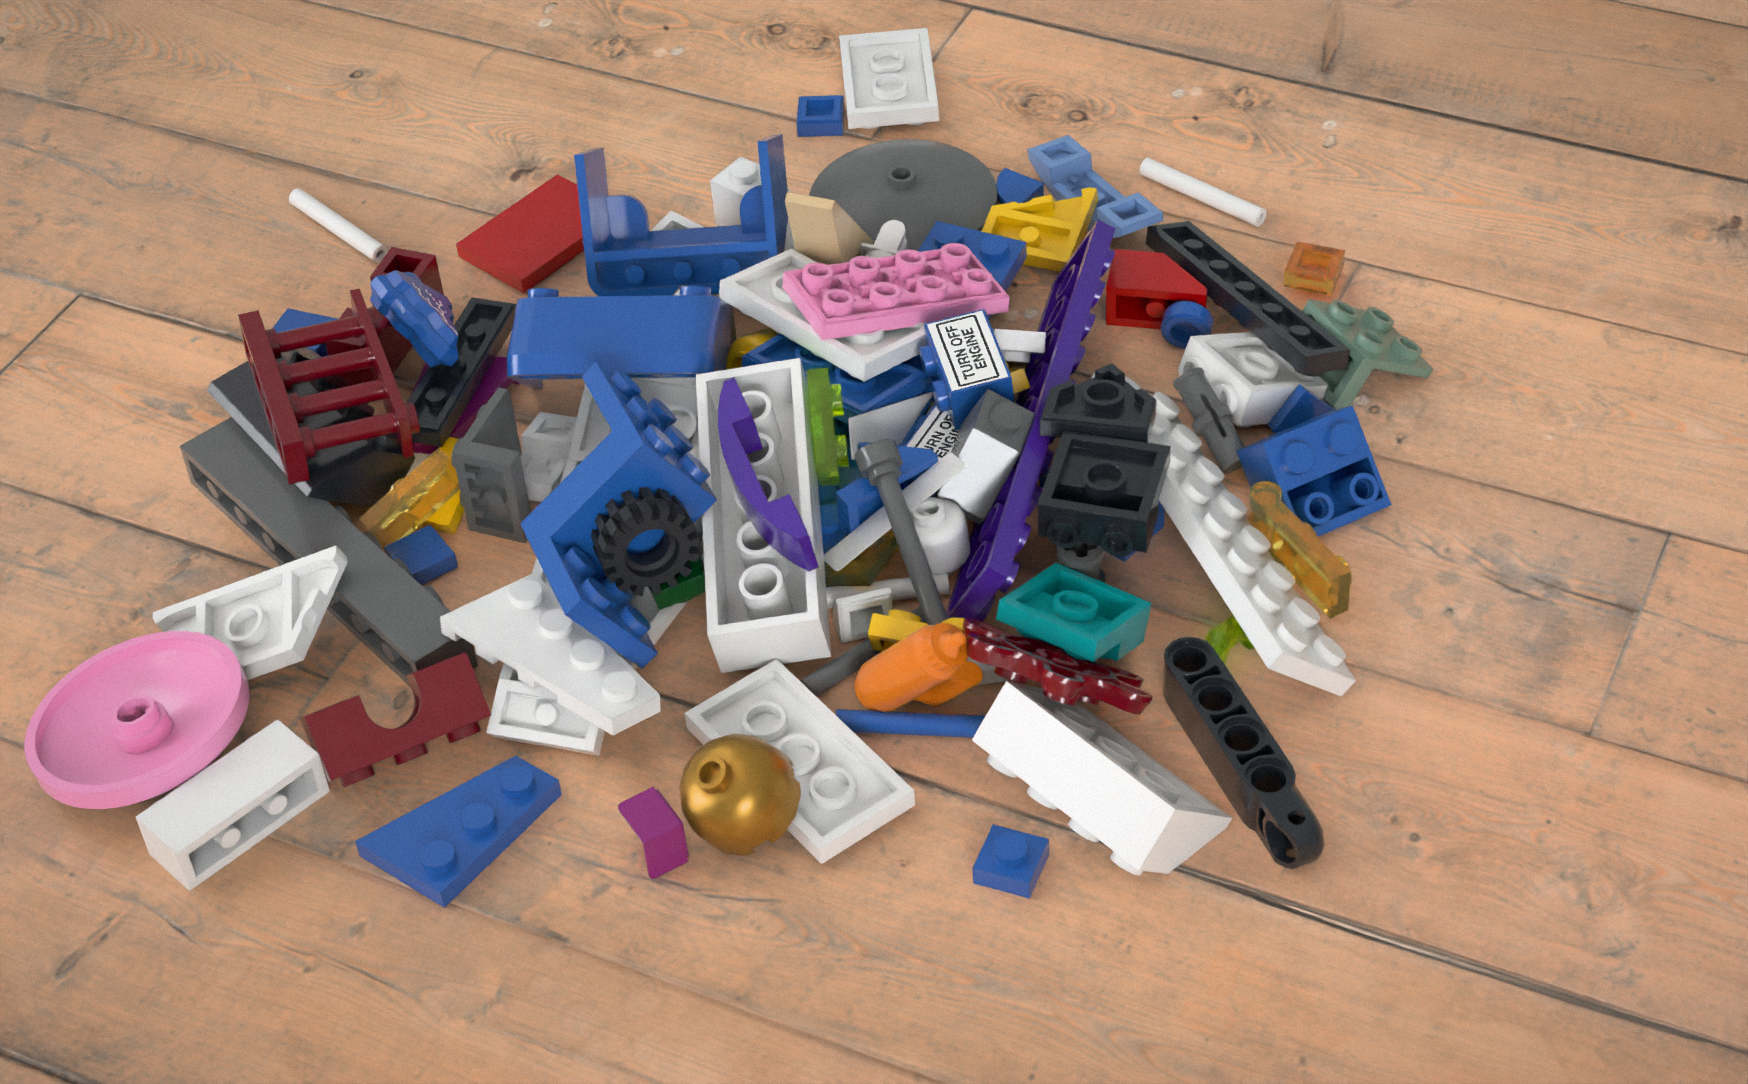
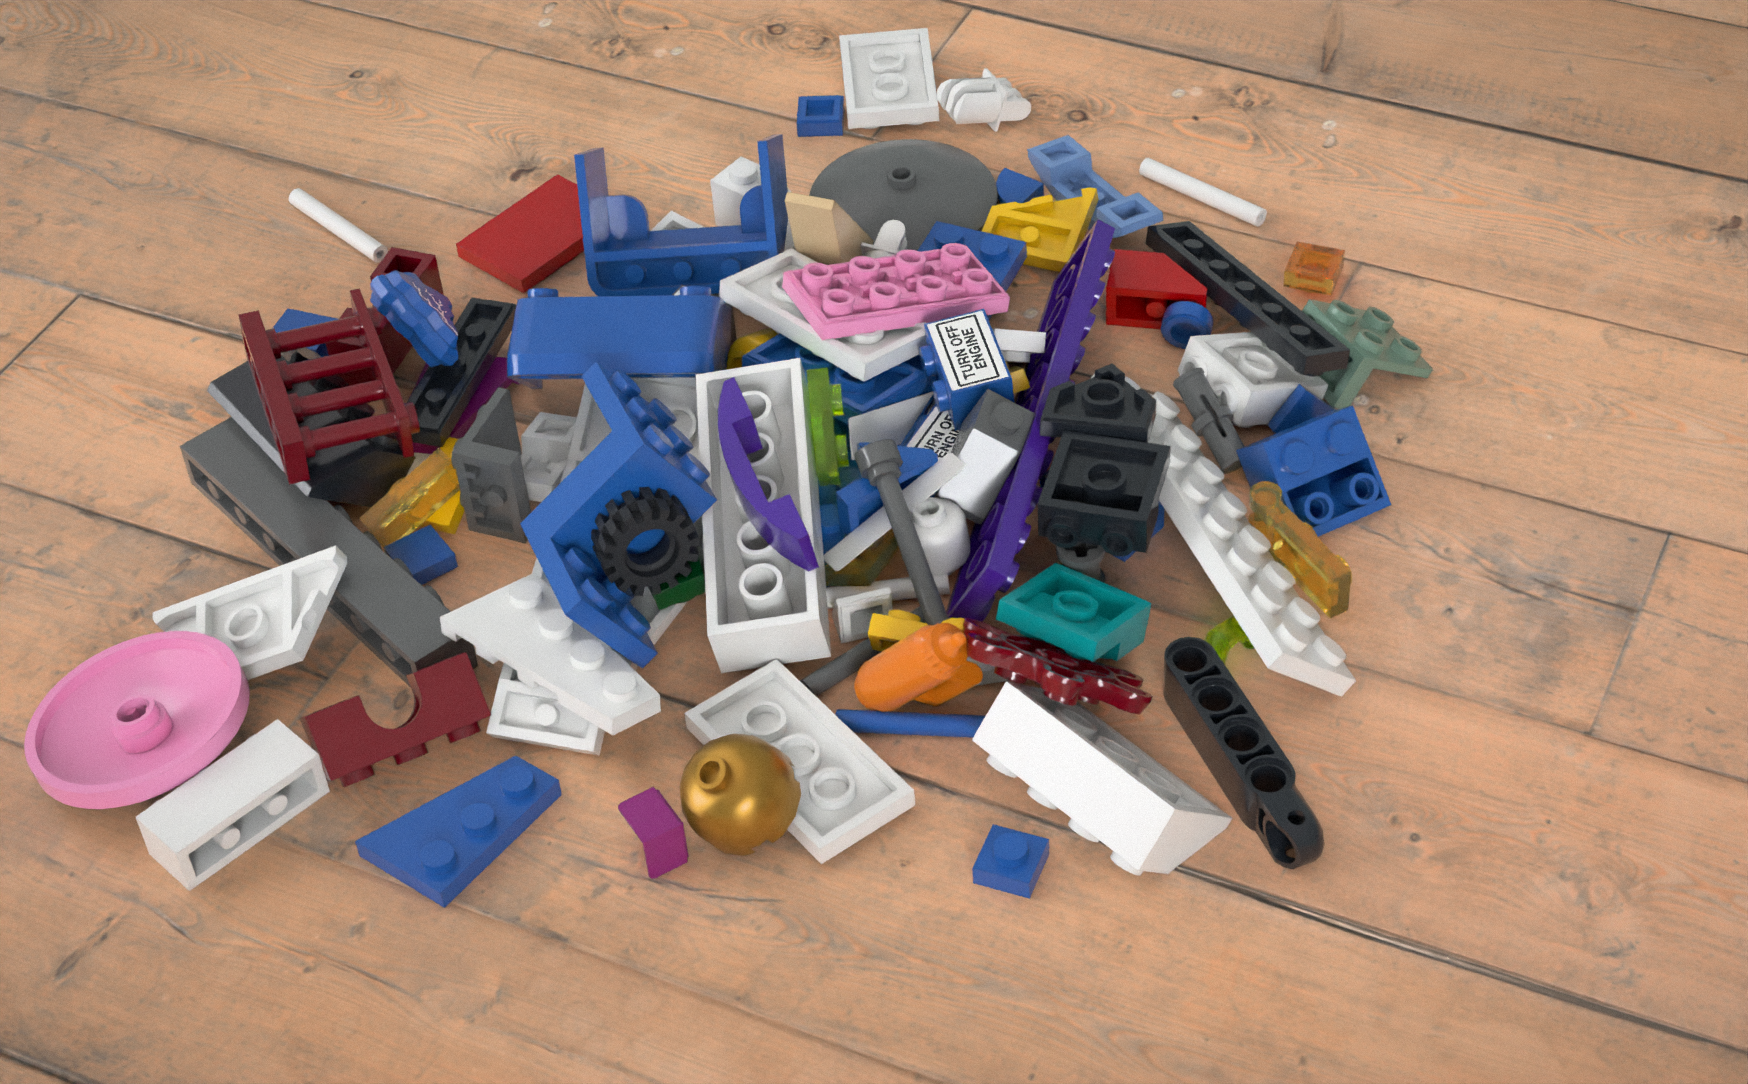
(982, 100): none -> white arm

